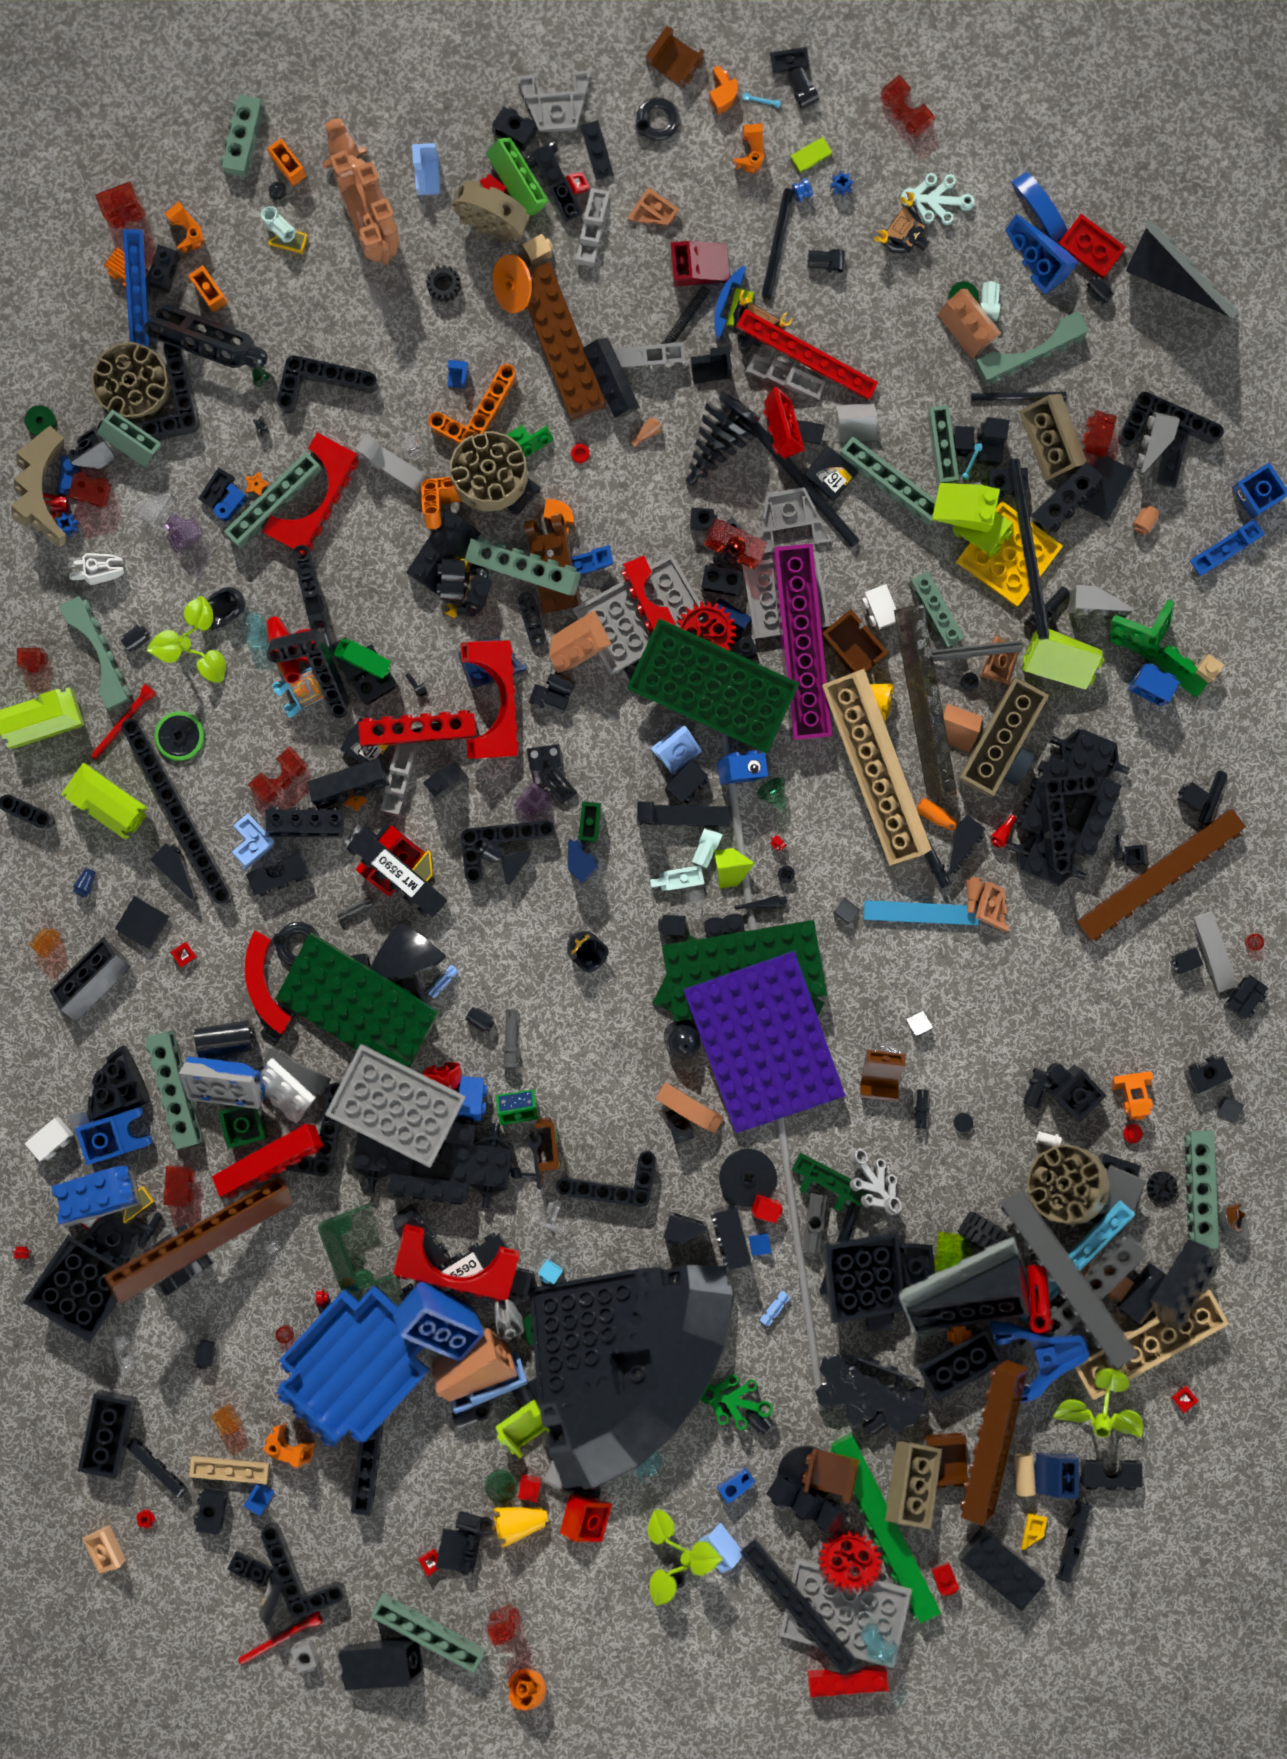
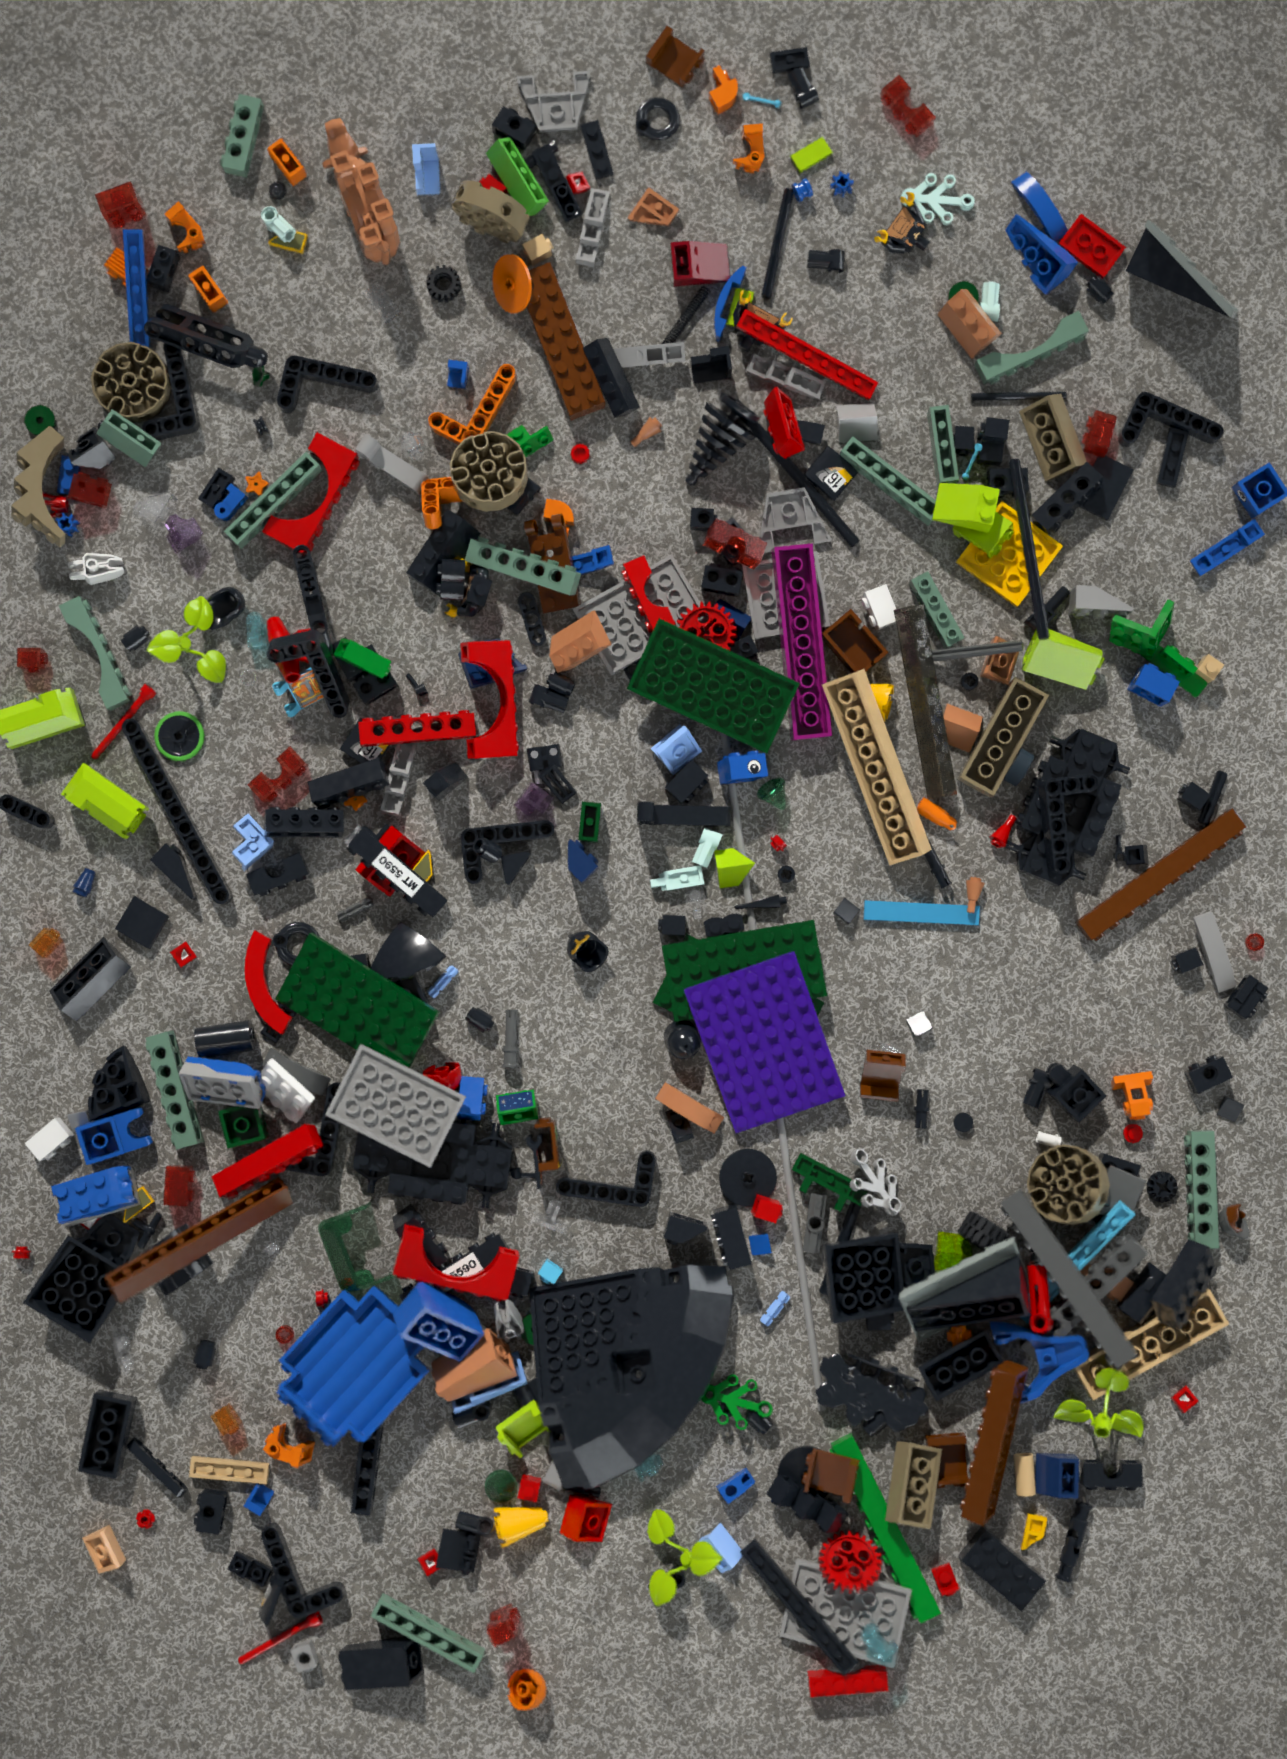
(963, 839): black slope -> none
(993, 906): nougat wing -> none
(1145, 520): nougat brick -> none
(1160, 434): light grey slope -> none

